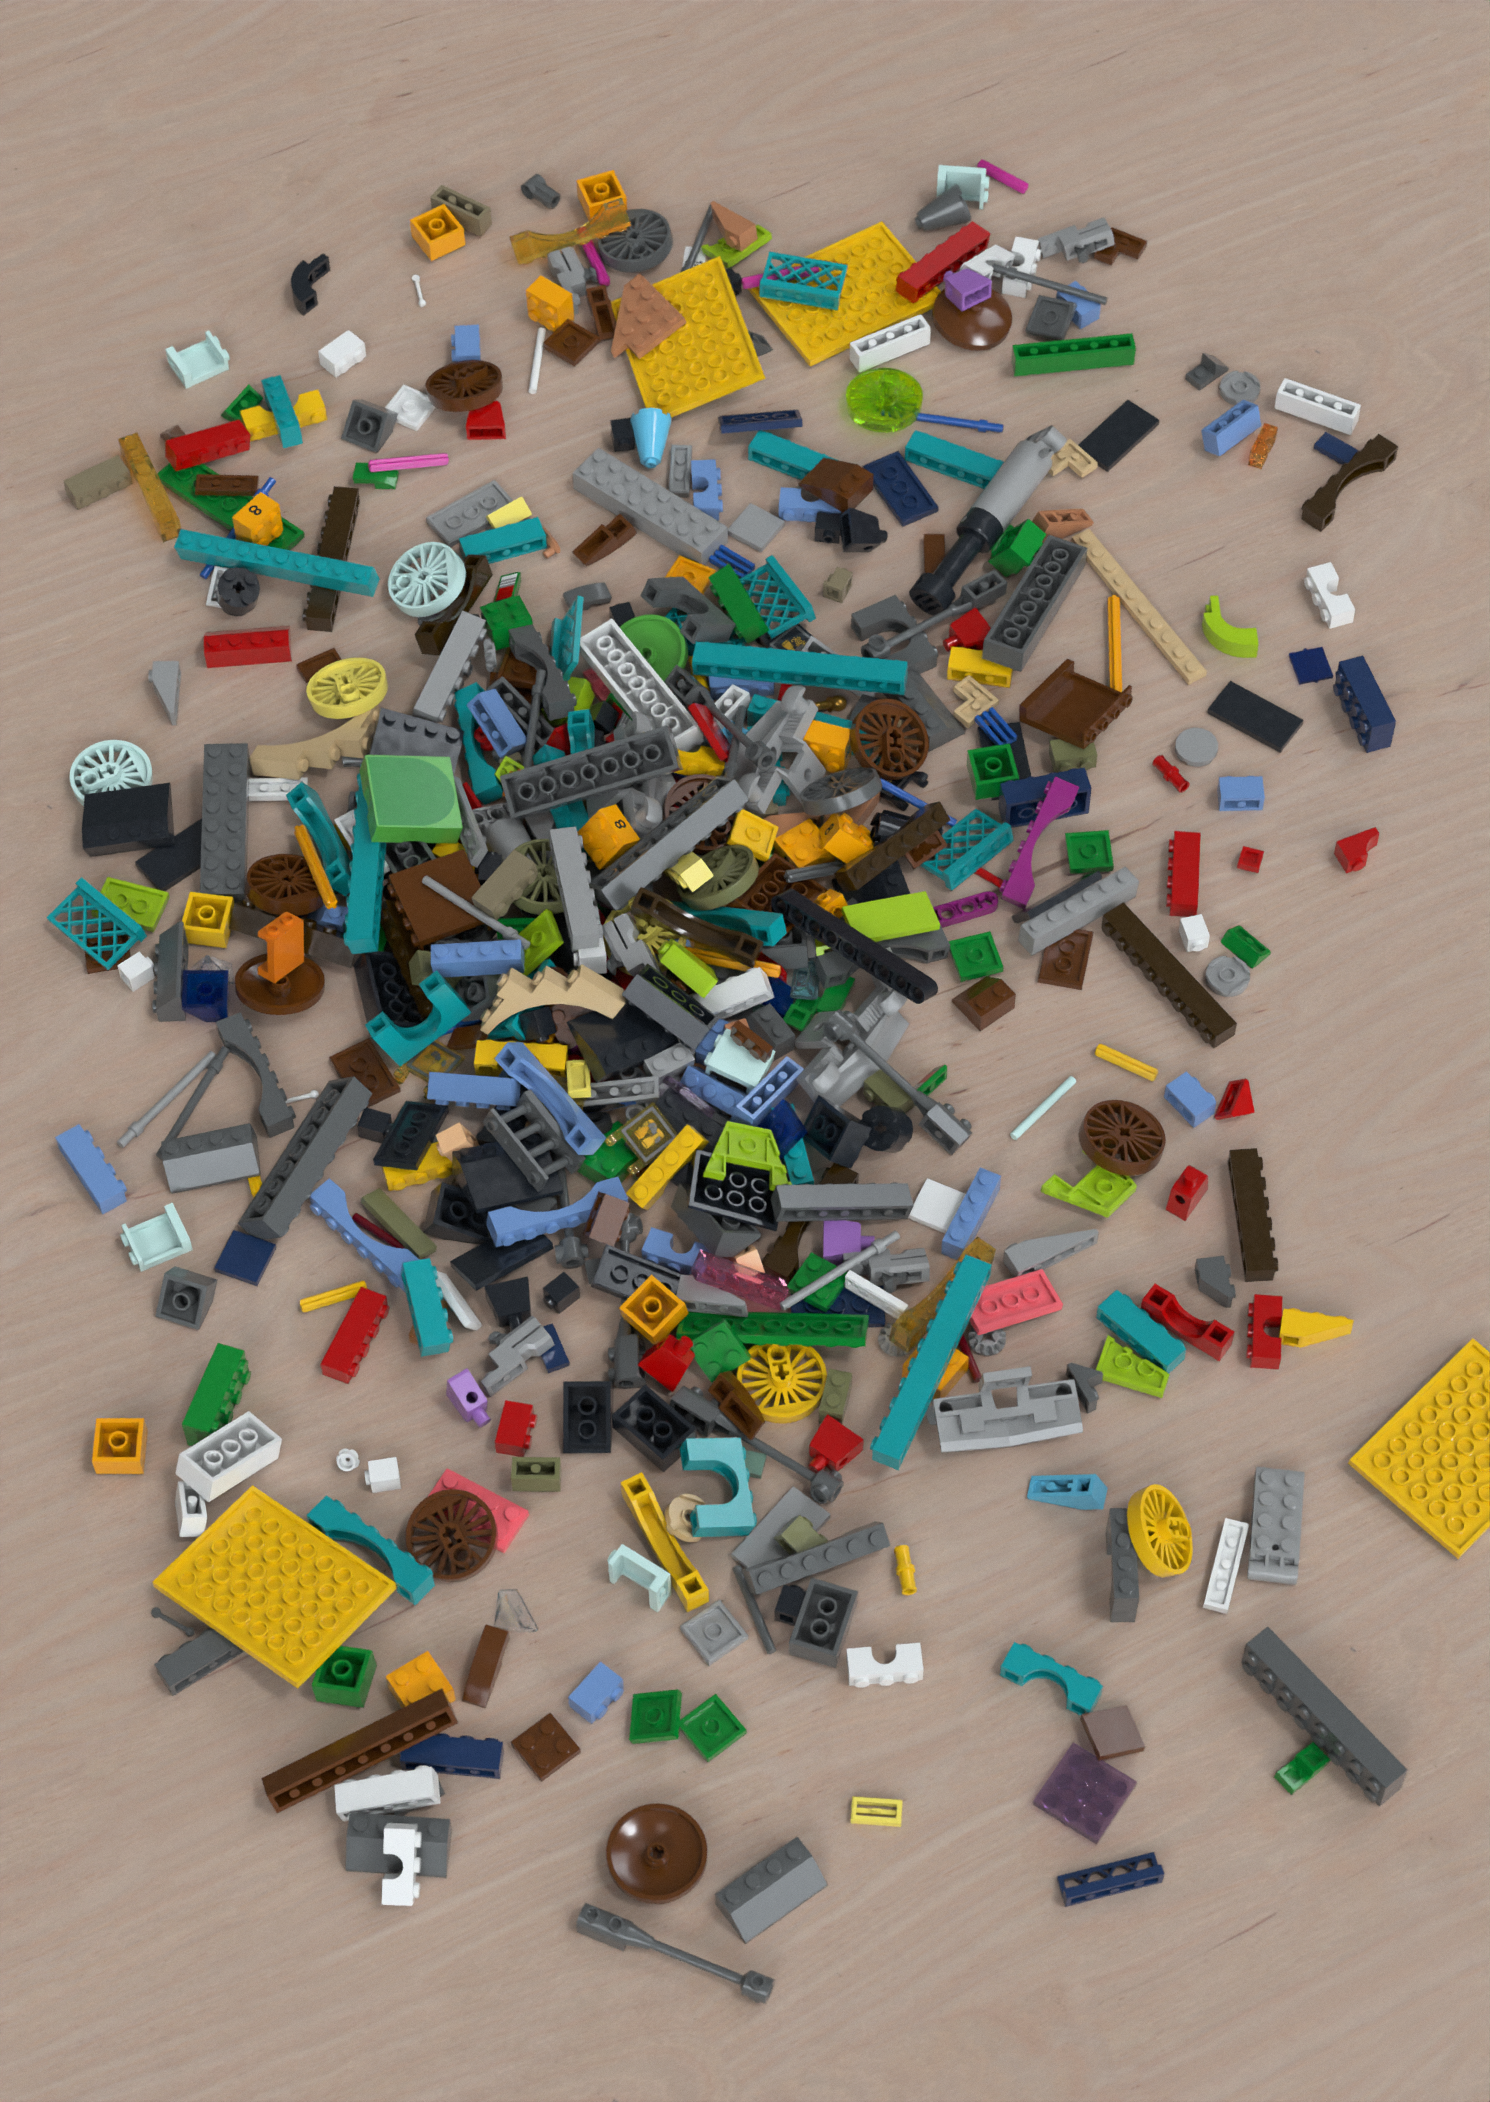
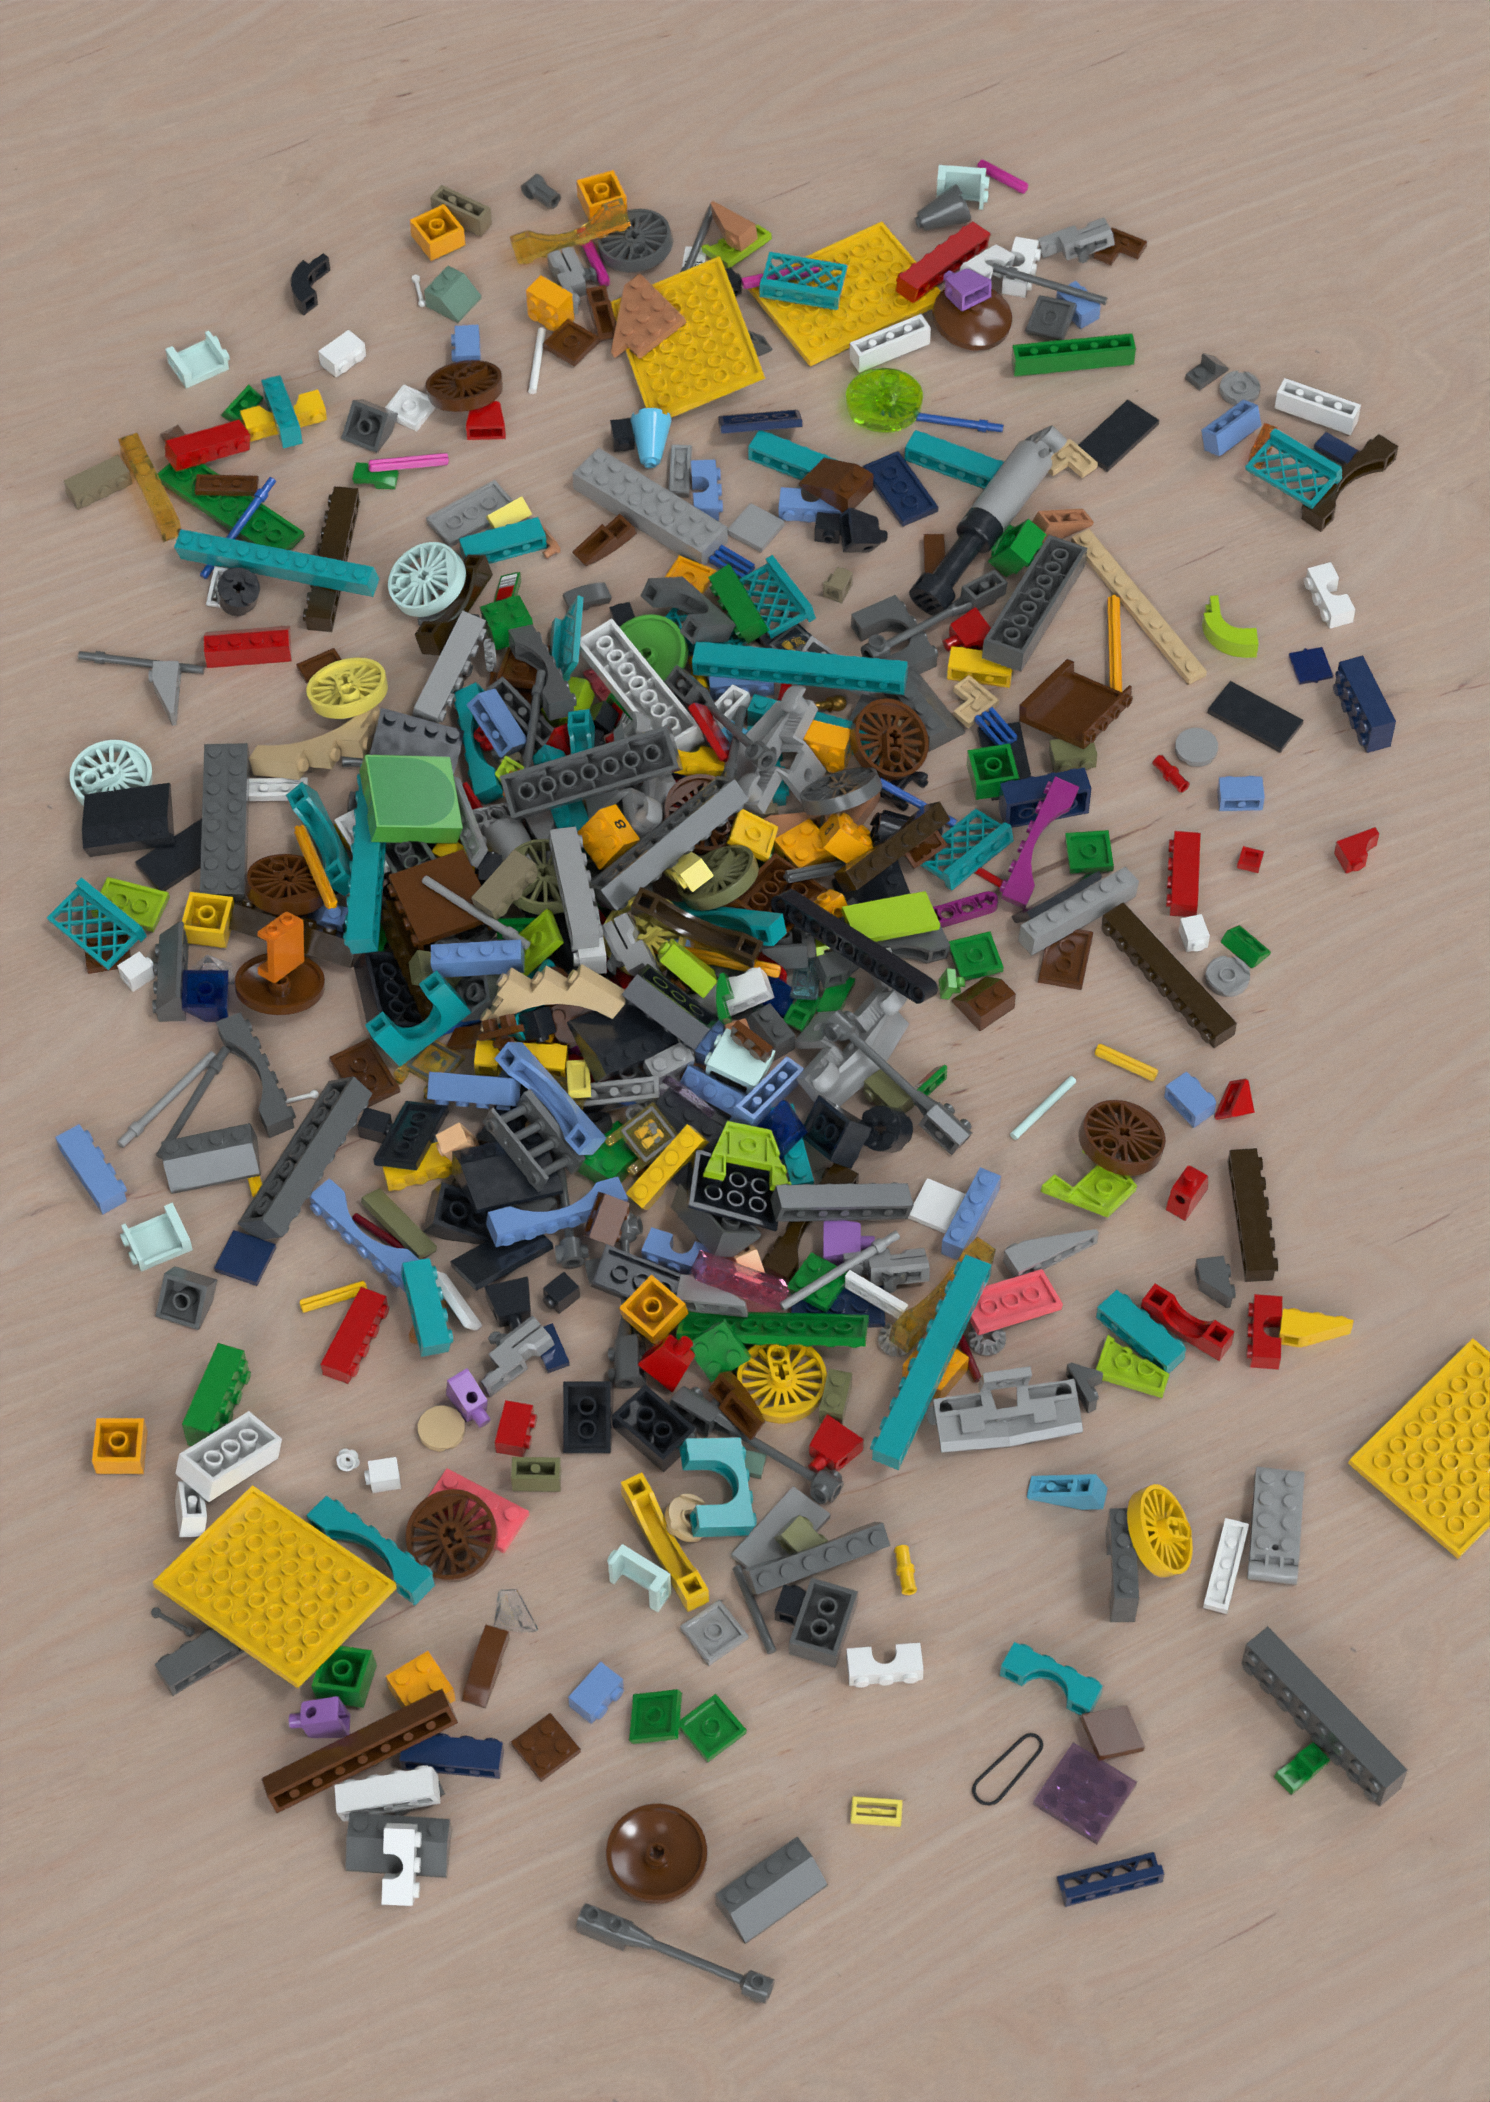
(101, 657): none -> dark grey bar
(258, 521): light orange brick -> none
(322, 1718): none -> medium lavender torso
(441, 1428): none -> tan tile
(451, 294): none -> sand green slope
(492, 1031): none -> reddish brown hips
(723, 994): none -> green slope
(950, 983): none -> bright green tile
(998, 1761): none -> black piece
(1305, 457): none -> teal fence

